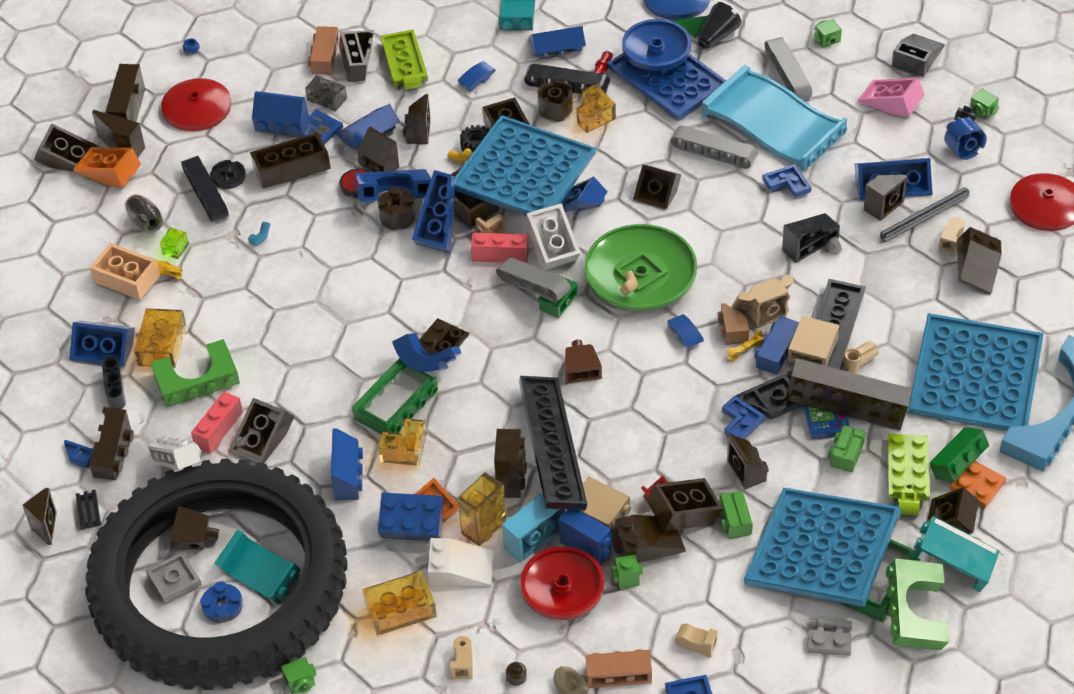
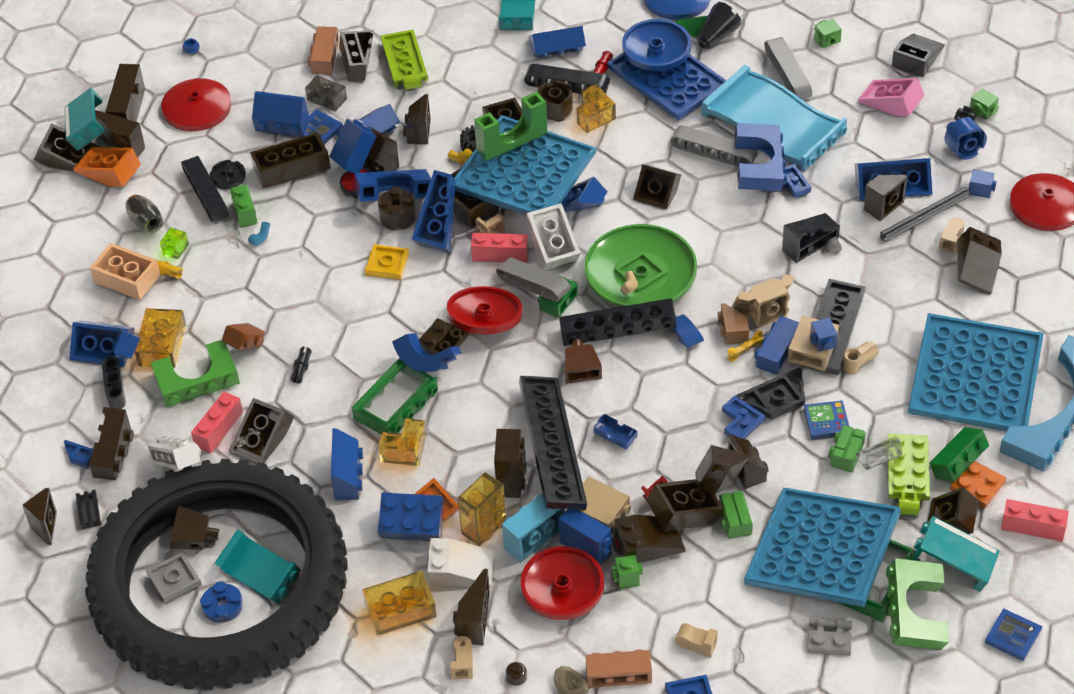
(80, 119): none -> teal panel
(125, 344): none -> blue brick
(243, 206): none -> bright green brick
(243, 336): none -> dark orange brick
(299, 675): bright green brick -> none
(301, 365): none -> black pin
(353, 145): none -> blue brick
(387, 262): none -> yellow tile
(473, 610): none -> dark brown slope
(480, 72): blue slope -> none
(484, 310): none -> red dish
(530, 126): none -> bright green arch
(610, 429): none -> blue piece
(618, 321): none -> black brick
(719, 469): none -> dark brown slope
(768, 140): none -> arch
(823, 334): none -> blue brick
(848, 394): dark brown brick -> none
(880, 453): none -> clear panel
(982, 183): none -> blue brick
(1013, 634): none -> blue tile
(1034, 520): none -> coral brick

